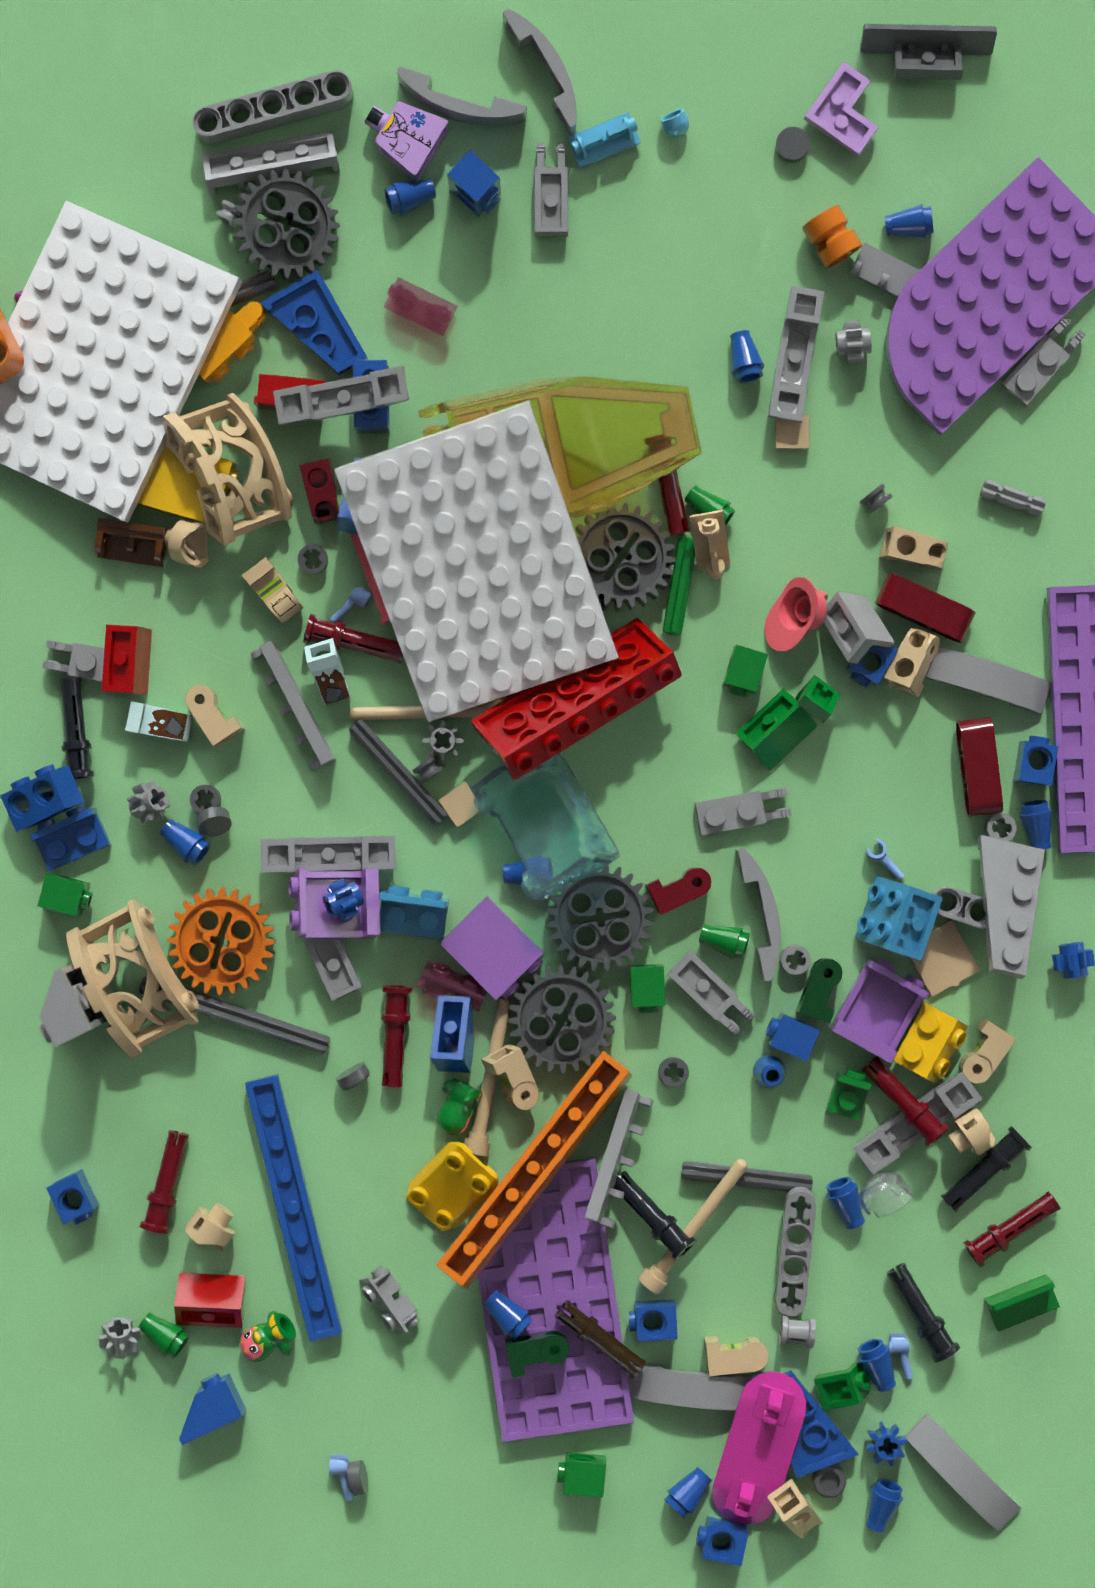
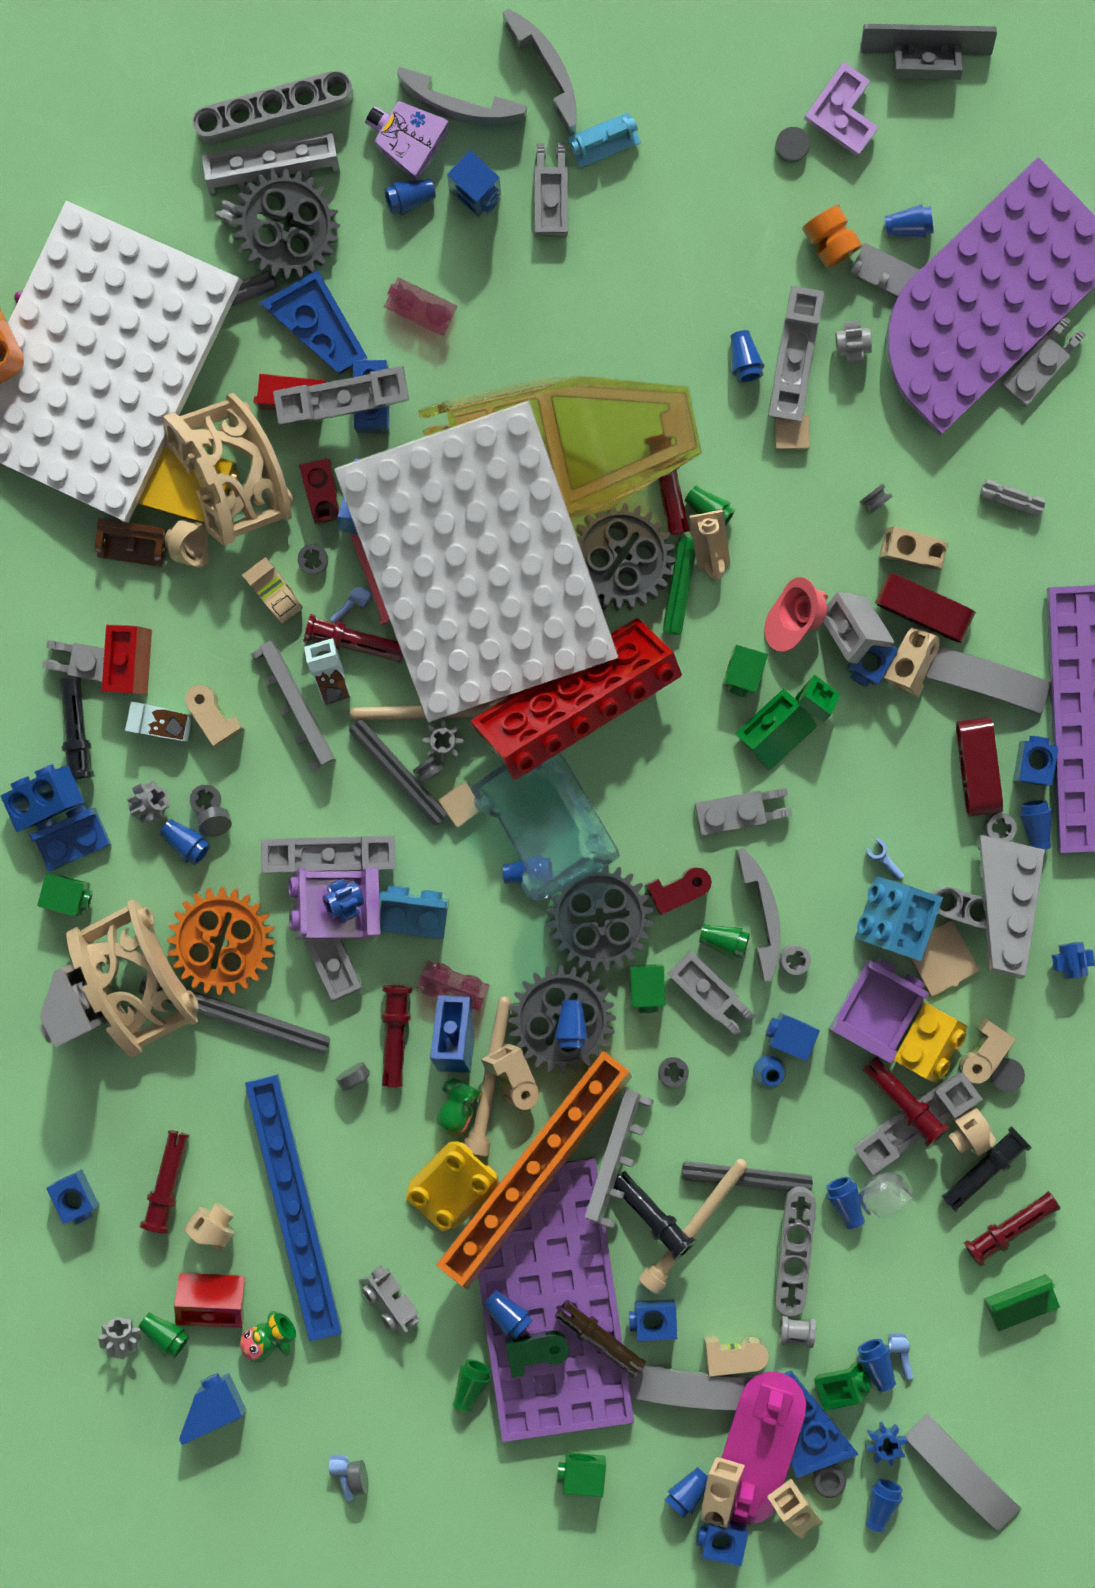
(232, 341): light orange hinge -> none
(471, 1382): none -> green cone
(492, 949): medium lavender panel -> none
(571, 1026): none -> blue cone
(675, 122): medium azure hinge -> none
(721, 1491): none -> tan leg
(818, 988): dark green leg -> none
(848, 1094): green bracket -> none
(930, 1326): black pin -> none
(1008, 1075): none -> dark grey tile

